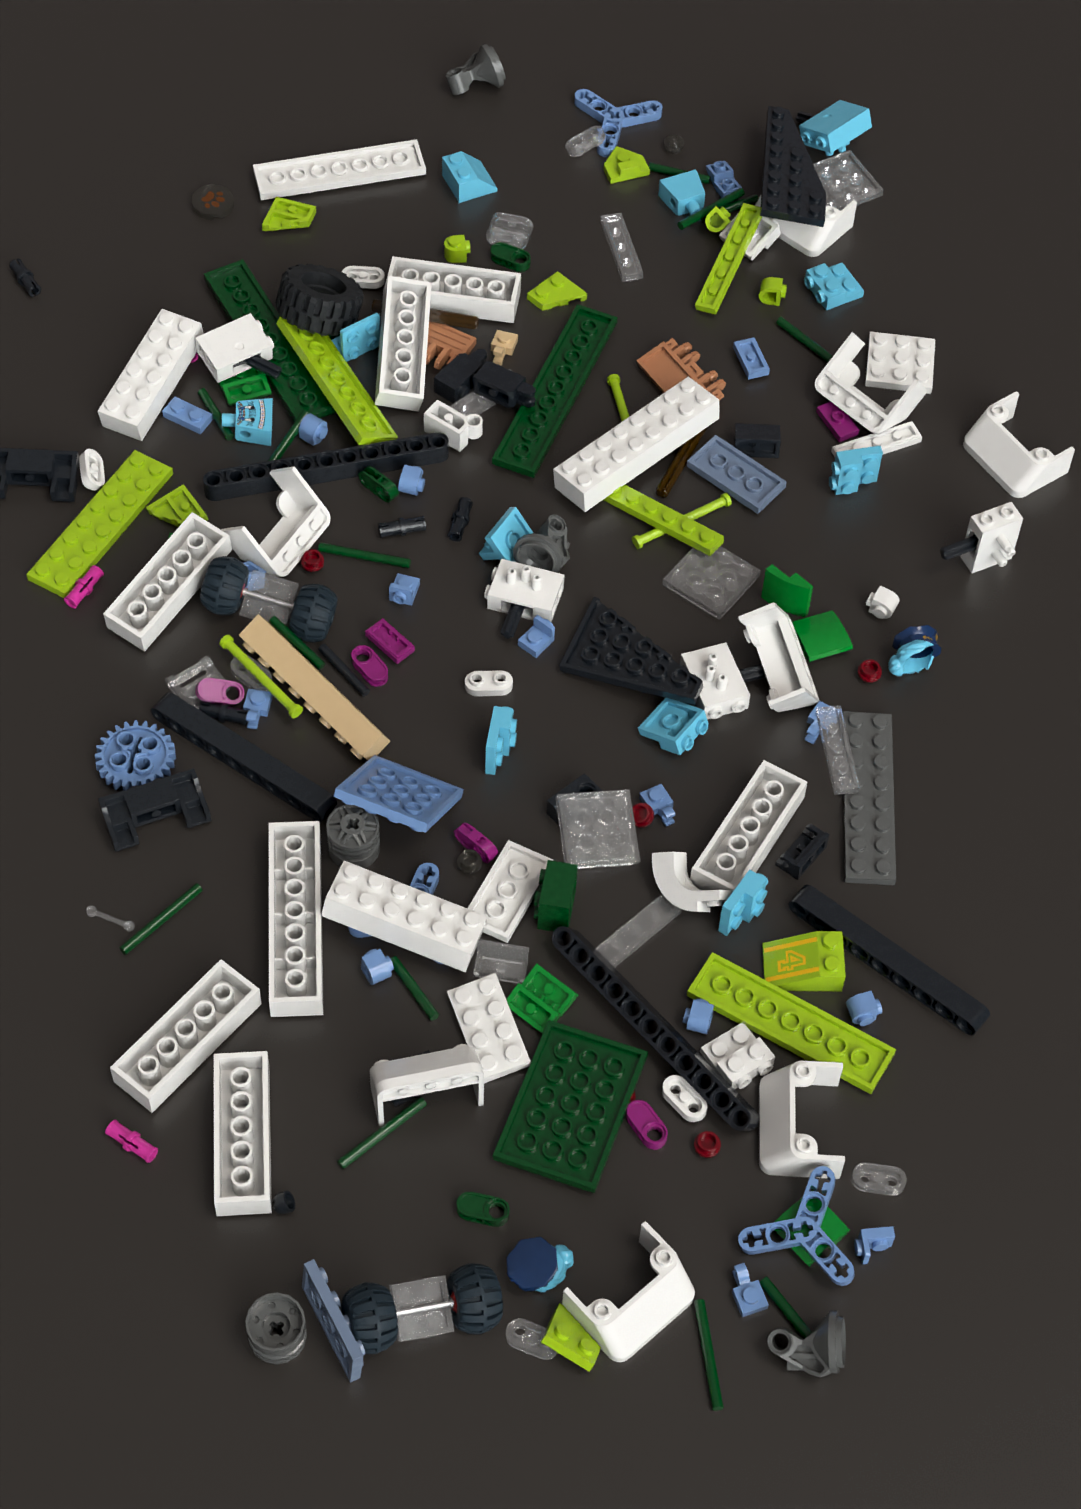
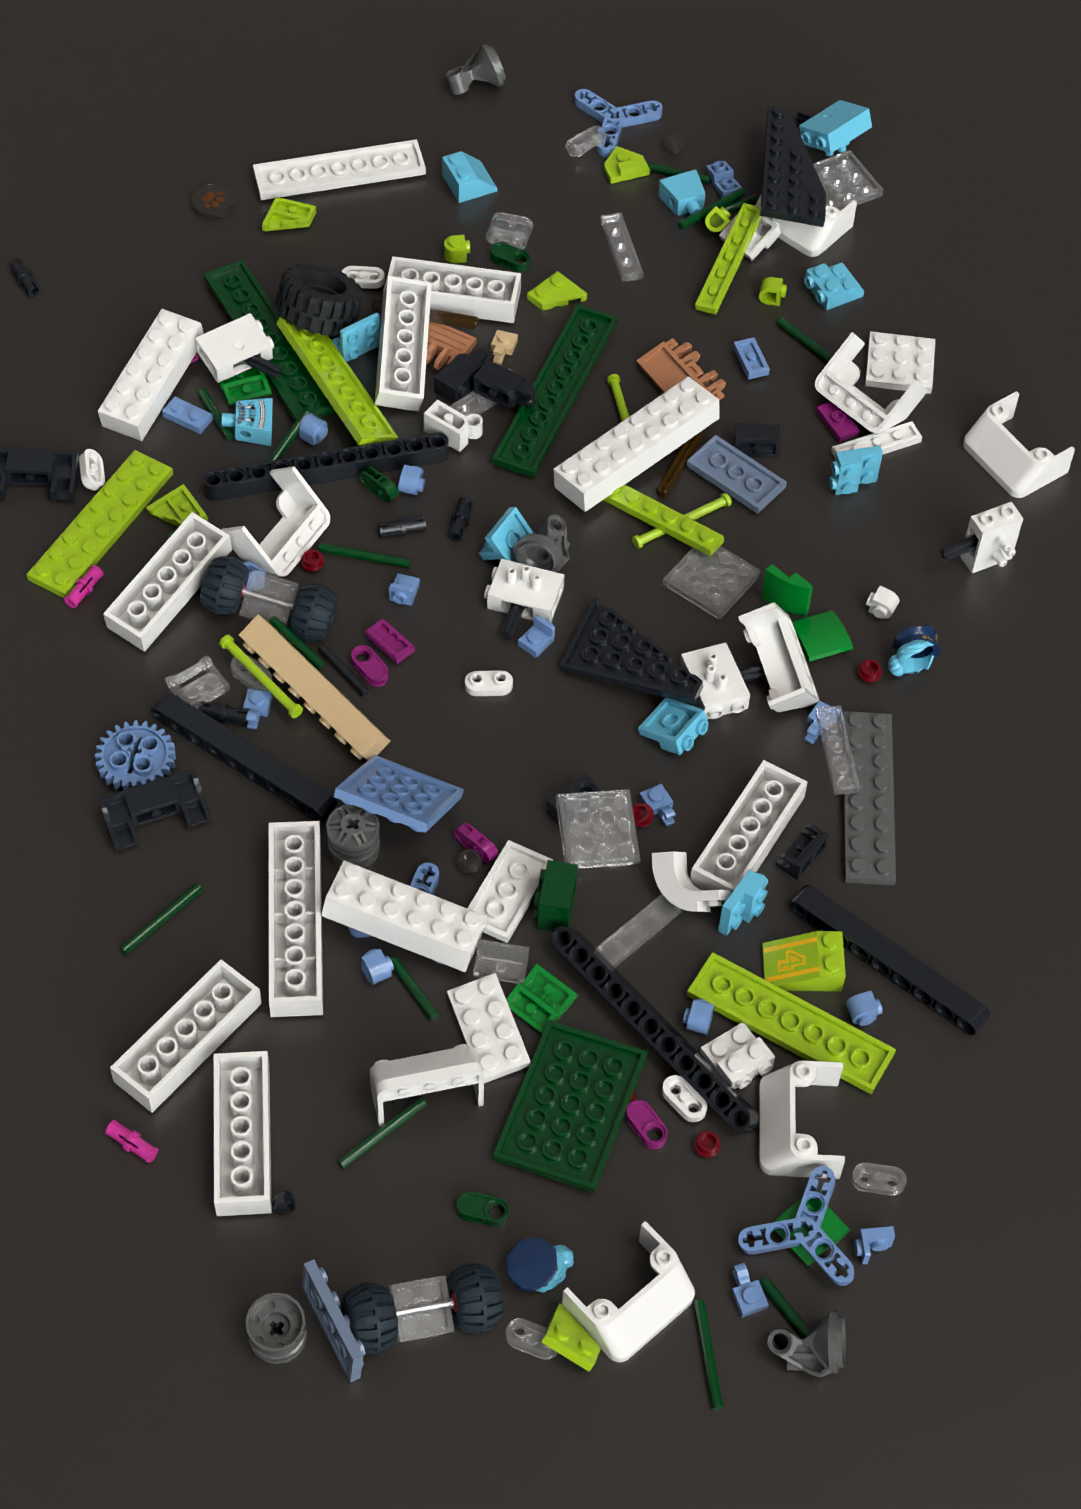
(92, 911): clear hinge -> none
(214, 691): piece -> none
(500, 737): medium azure plate -> none

